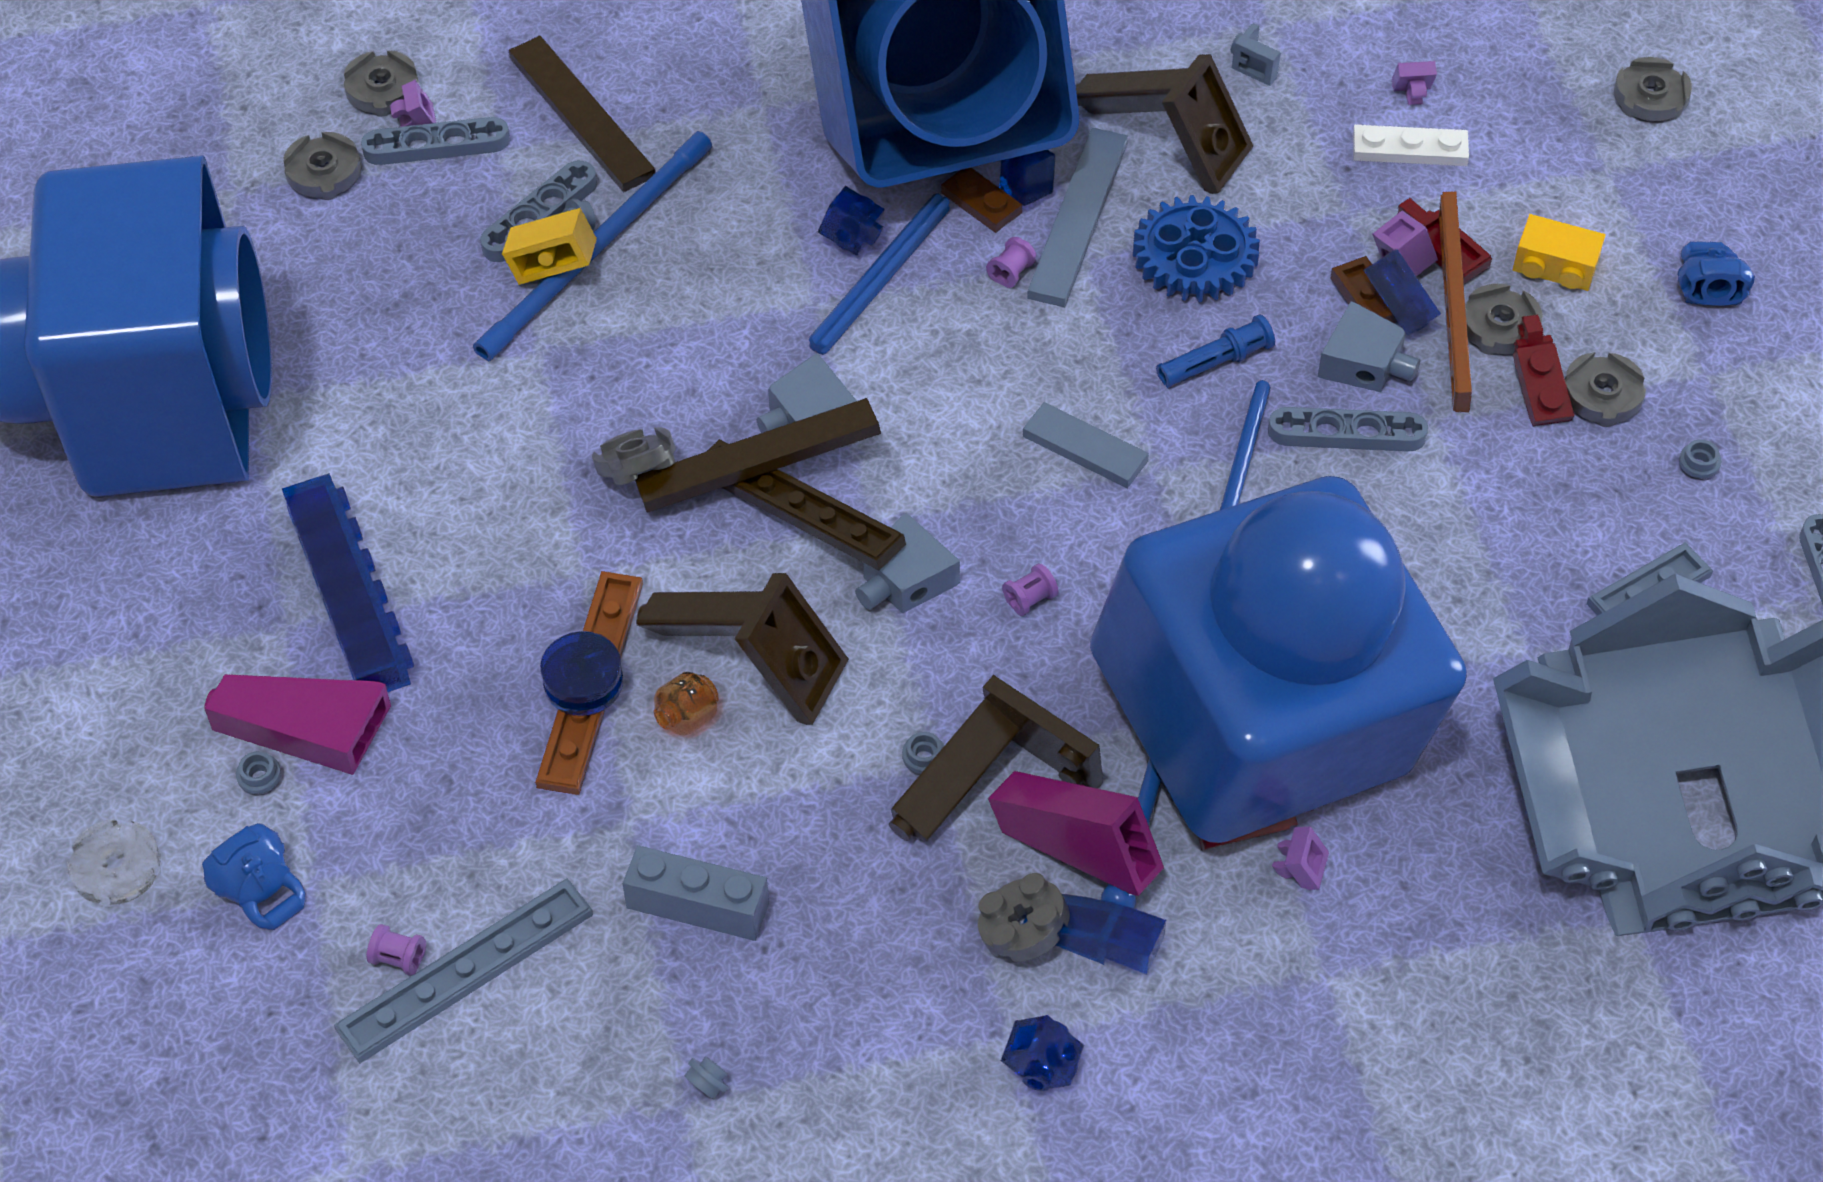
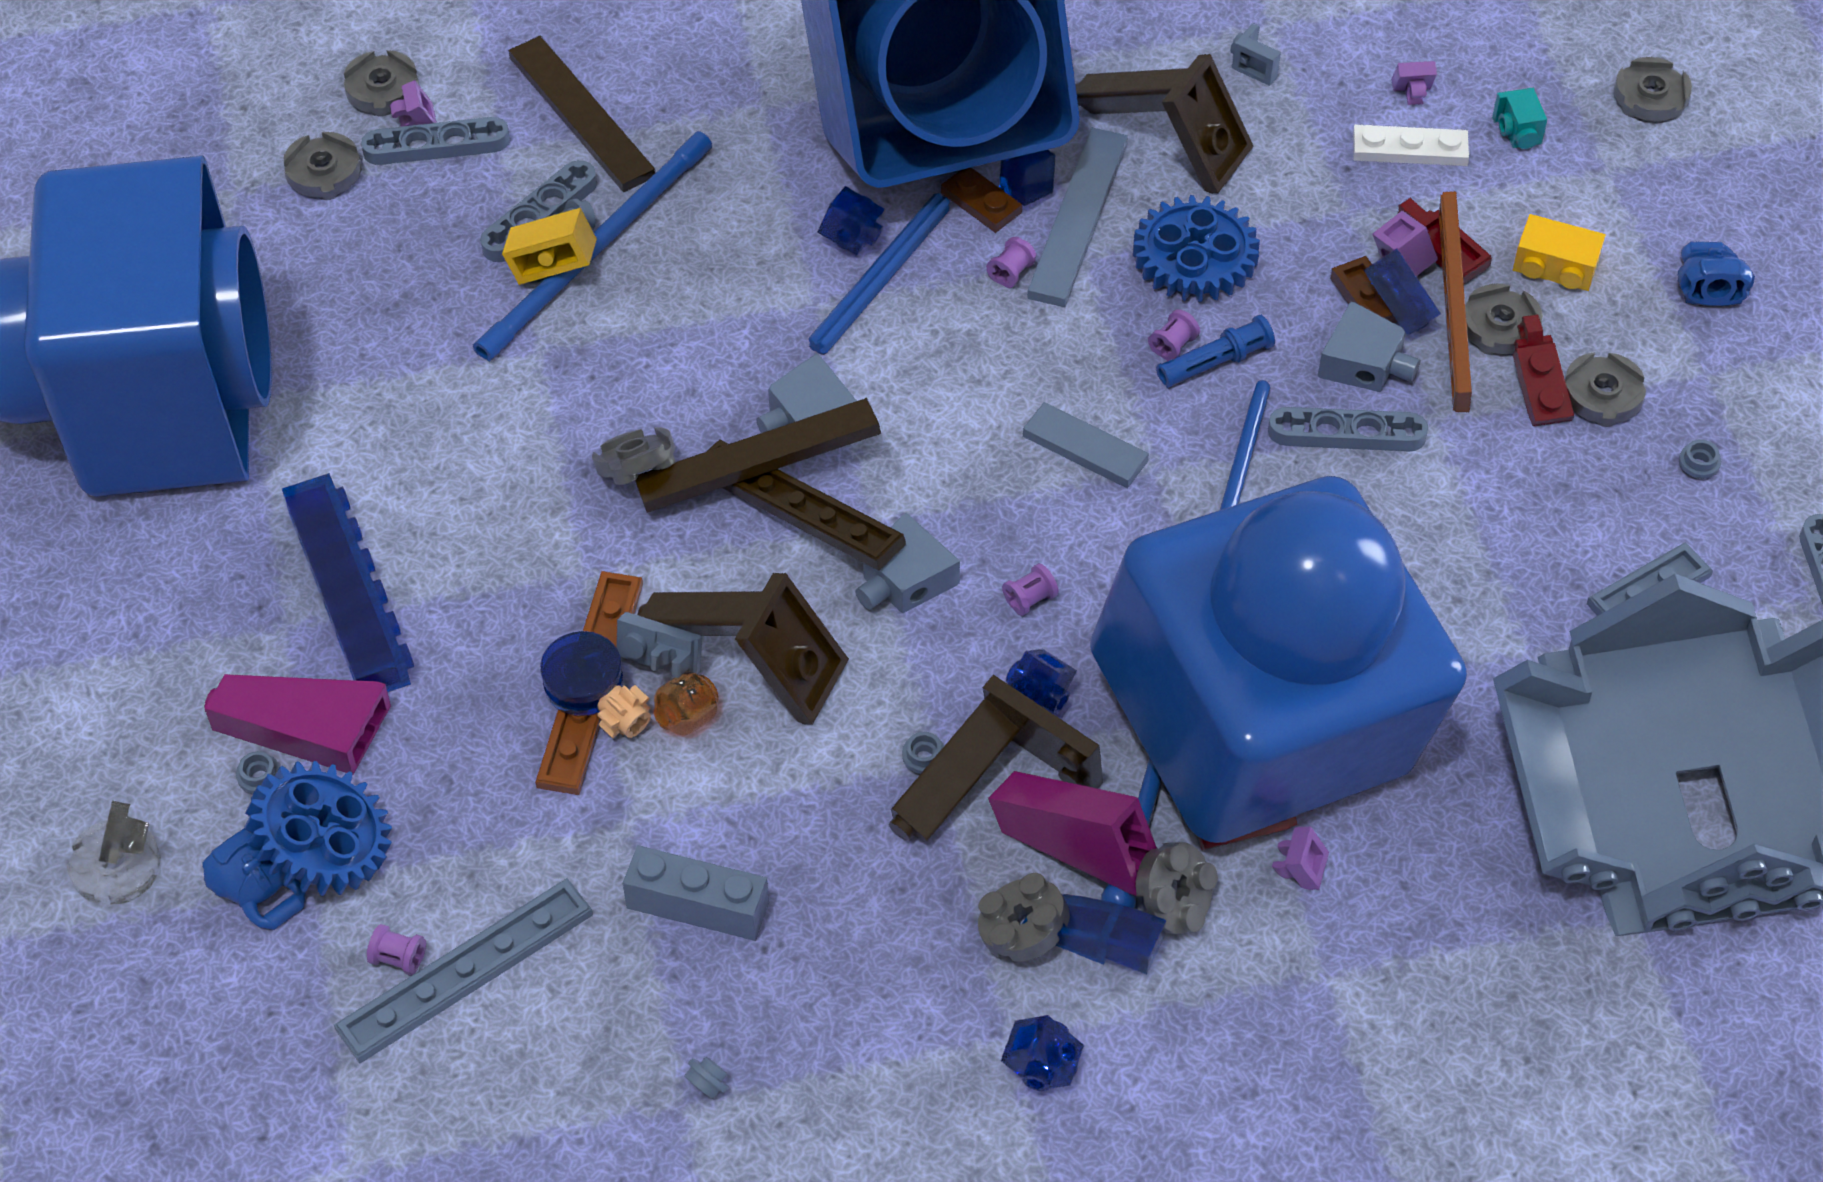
(122, 834): none -> clear smoke tile
(318, 828): none -> blue gear
(624, 711): none -> light nougat gear
(658, 645): none -> sand blue plate
(1042, 679): none -> clear blue brick
(1174, 334): none -> medium lavender bush
(1194, 886): none -> flat silver plate
(1520, 117): none -> teal brick

